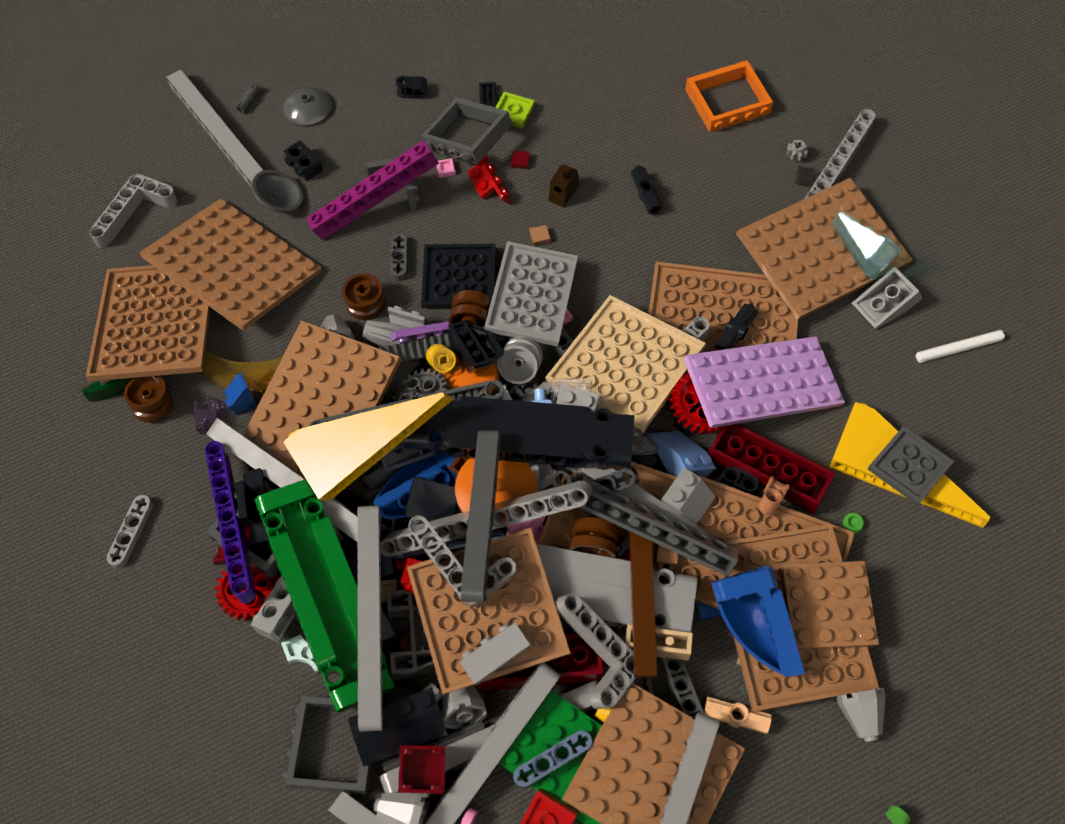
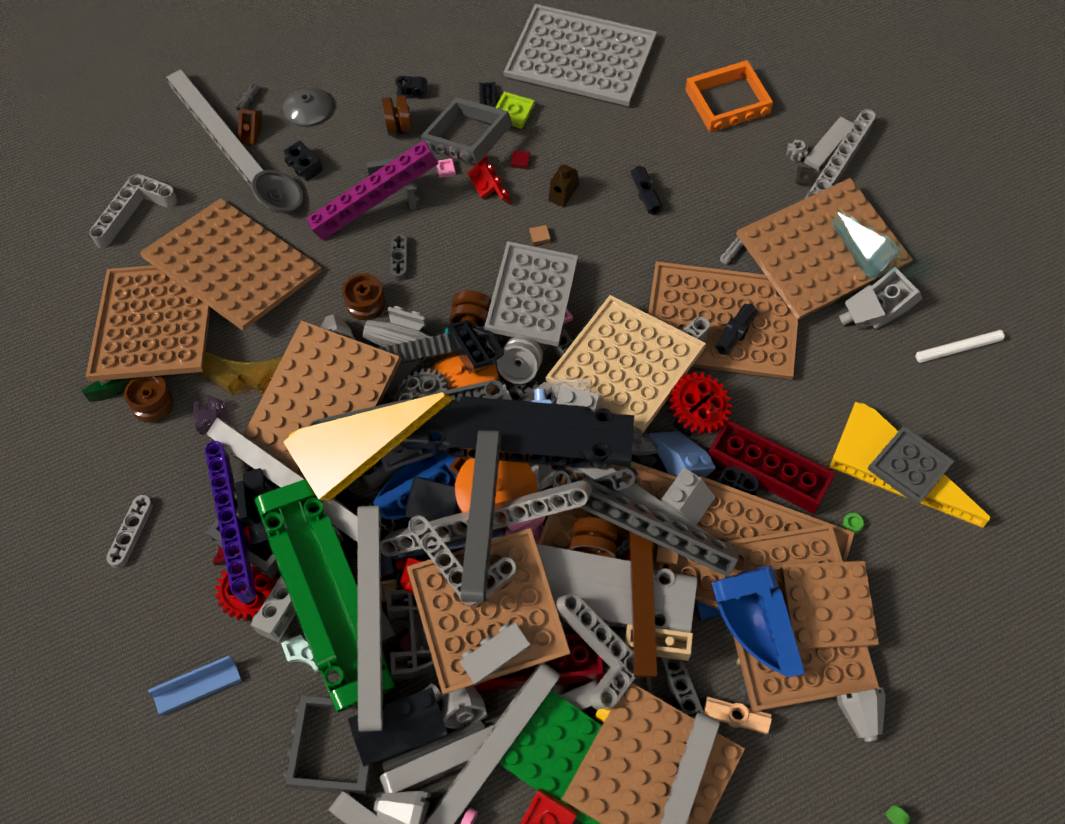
(195, 685): none -> medium blue panel
(239, 396): blue slope -> none
(249, 125): none -> reddish brown slope
(396, 115): none -> reddish brown wheel
(419, 332): medium lavender plate -> none
(421, 769): dark red container -> none
(440, 358): yellow wheel -> none
(456, 269): black plate -> none
(551, 756): sand blue beam -> none
(581, 54): none -> light grey plate
(732, 250): none -> light grey axle
(763, 381): lavender plate -> none
(772, 497): nougat piece -> none
(828, 143): none -> light grey tile
(864, 309): none -> light grey torso

